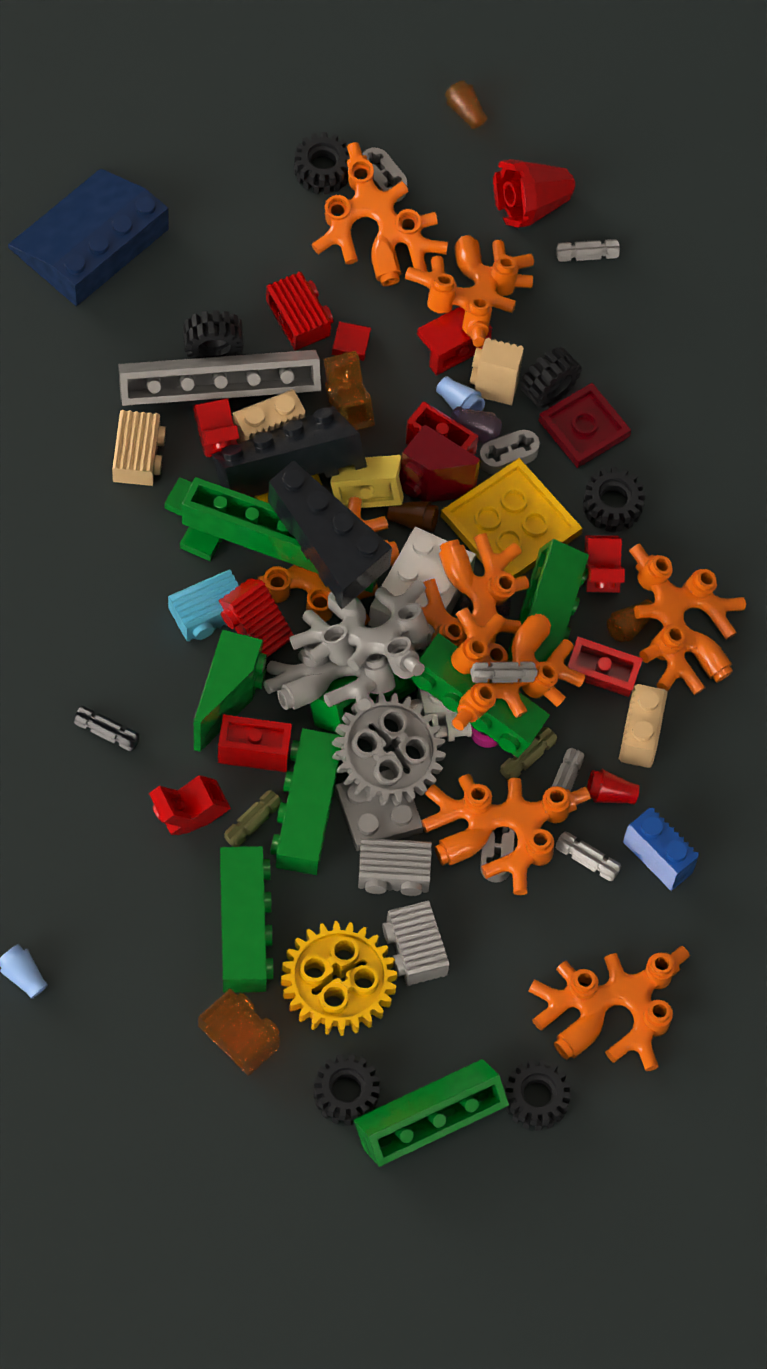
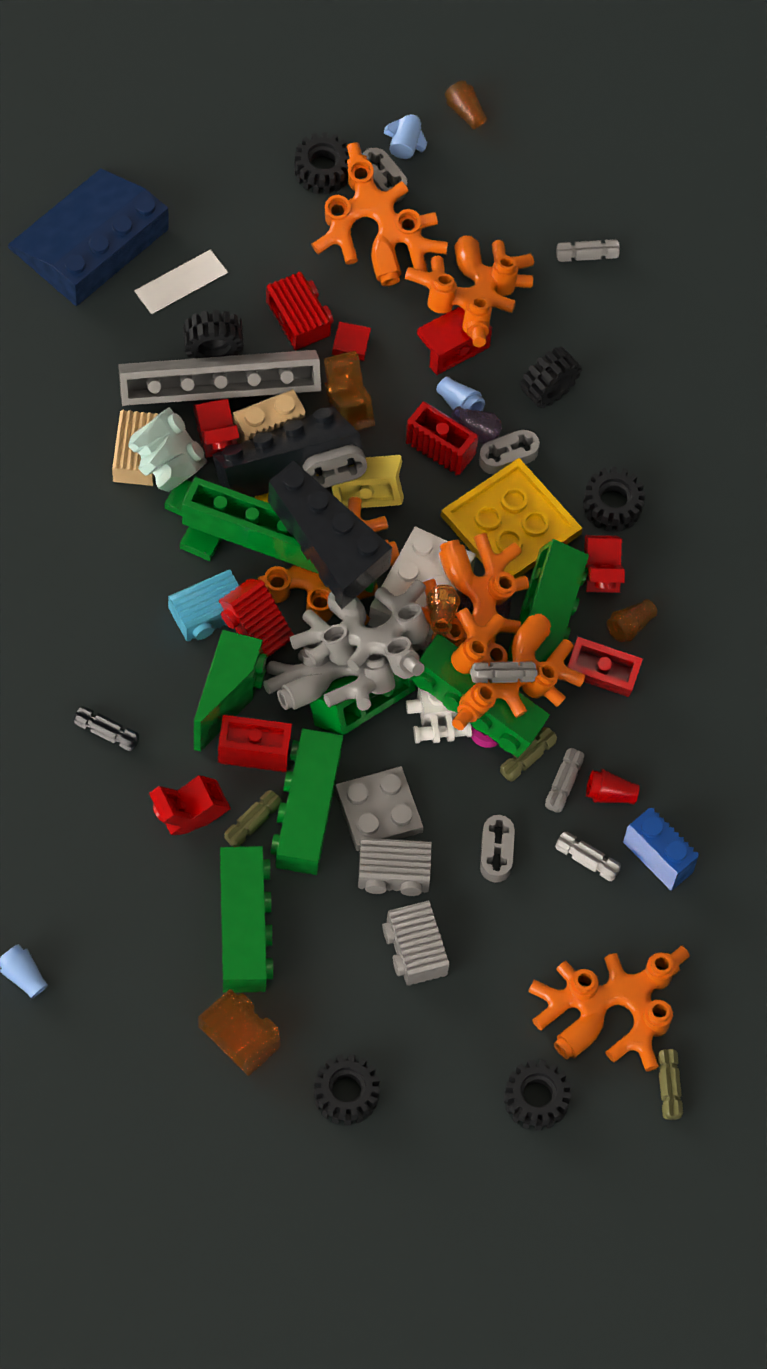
(167, 450): none -> light aqua plate
(181, 281): none -> white sticker
(335, 465): none -> light grey beam
(357, 1001): yellow gear -> none
(364, 766): light grey gear -> none
(406, 137): none -> light blue piece
(414, 514): reddish brown cone -> none
(431, 1112): green brick -> none
(437, 468): dark red slope -> none
(442, 608): none -> clear orange cone
(497, 370): tan brick -> none
(515, 813): orange plant -> none
(530, 190): red cone -> none
(584, 425): dark red plate -> none
(643, 726): tan brick -> none
(670, 1084): none -> olive axle
(676, 636): orange plant -> none

